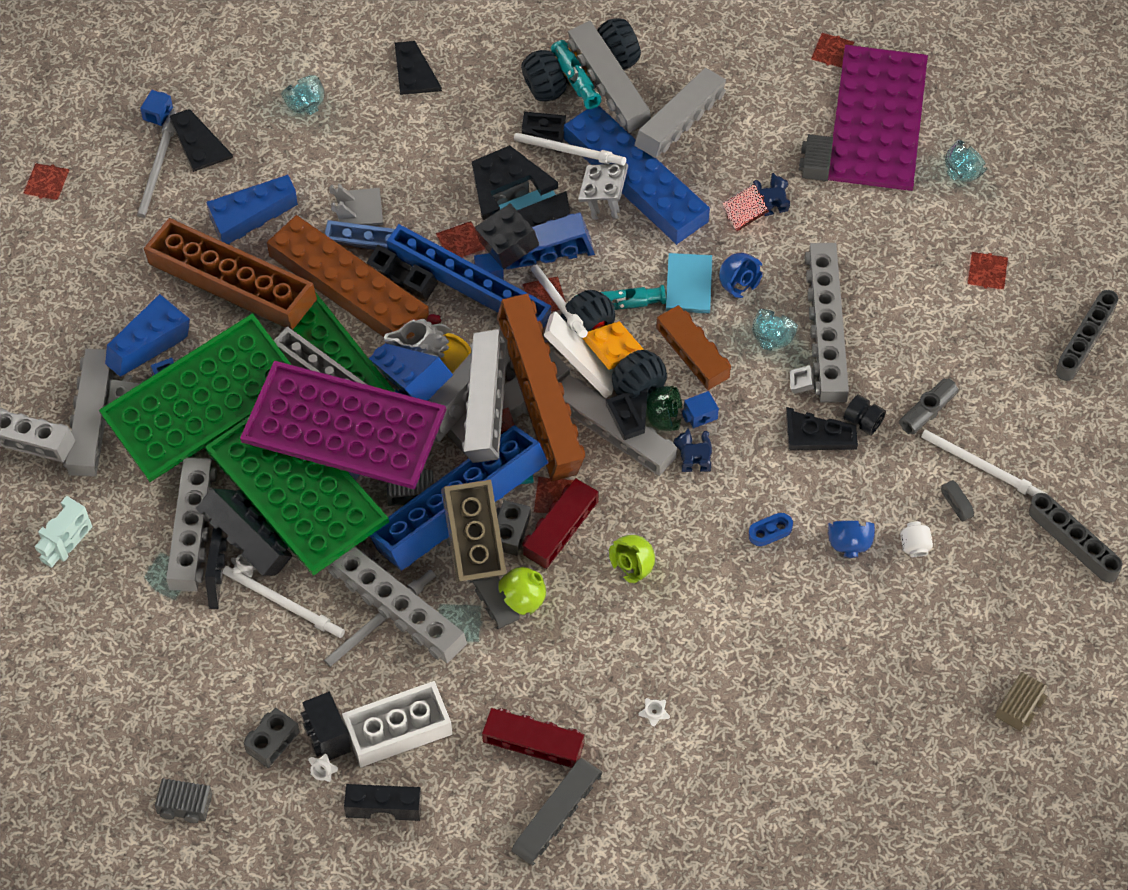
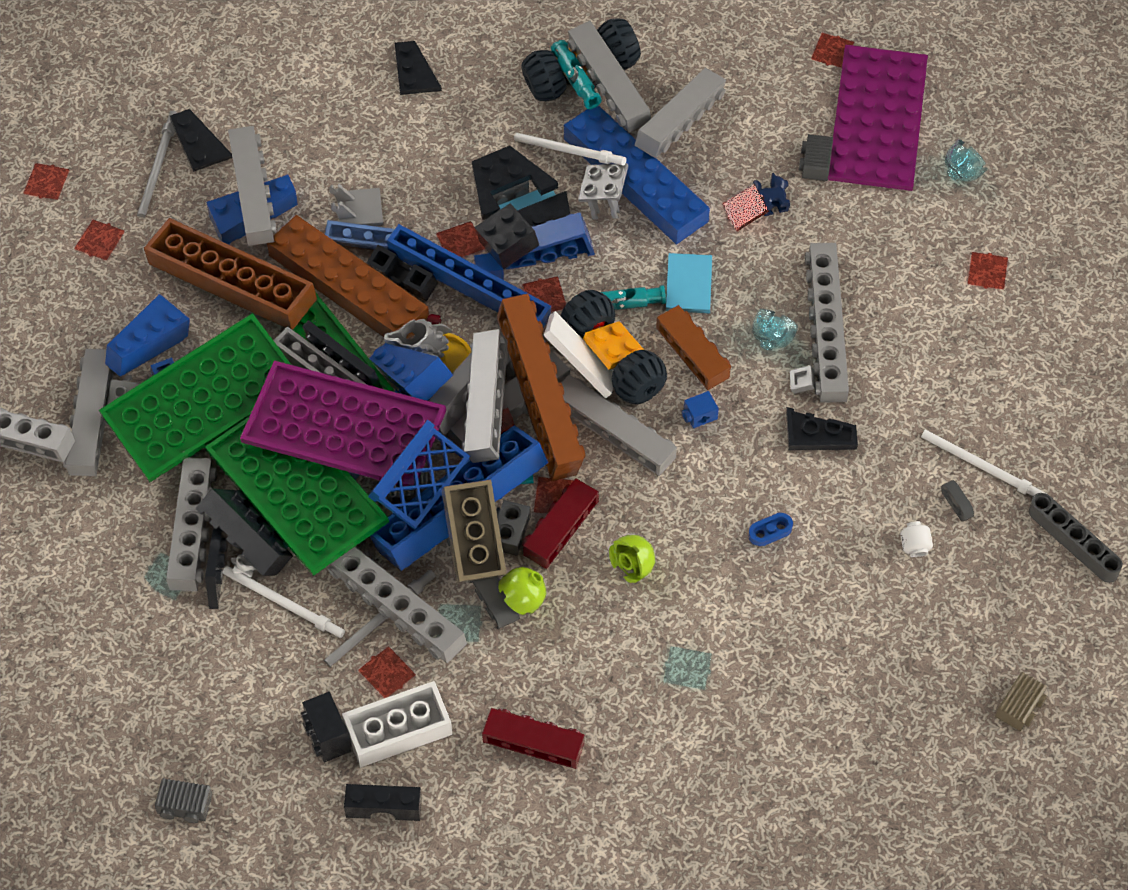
(63, 532): light aqua hips -> none
(99, 239): none -> clear red piece
(156, 107): blue brick -> none
(251, 186): none -> light grey brick
(276, 740): dark grey brick -> none
(304, 96): clear light blue cylinder -> none
(319, 773): white plate -> none
(341, 355): none -> black plate
(386, 672): none -> clear red piece
(401, 465): none -> blue fence
(544, 126): black wing -> none
(556, 810): dark grey beam -> none
(573, 320): white bar -> none
(629, 413): black wing -> none
(657, 705): white plate -> none
(663, 405): clear green cylinder -> none
(687, 668): none -> clear light blue piece
(694, 453): dark blue animal -> none
(740, 269): blue cylinder -> none
(851, 537): blue cylinder -> none
(866, 415): black wheel -> none
(921, 414): dark grey piece -> none
(1102, 310): dark grey beam -> none

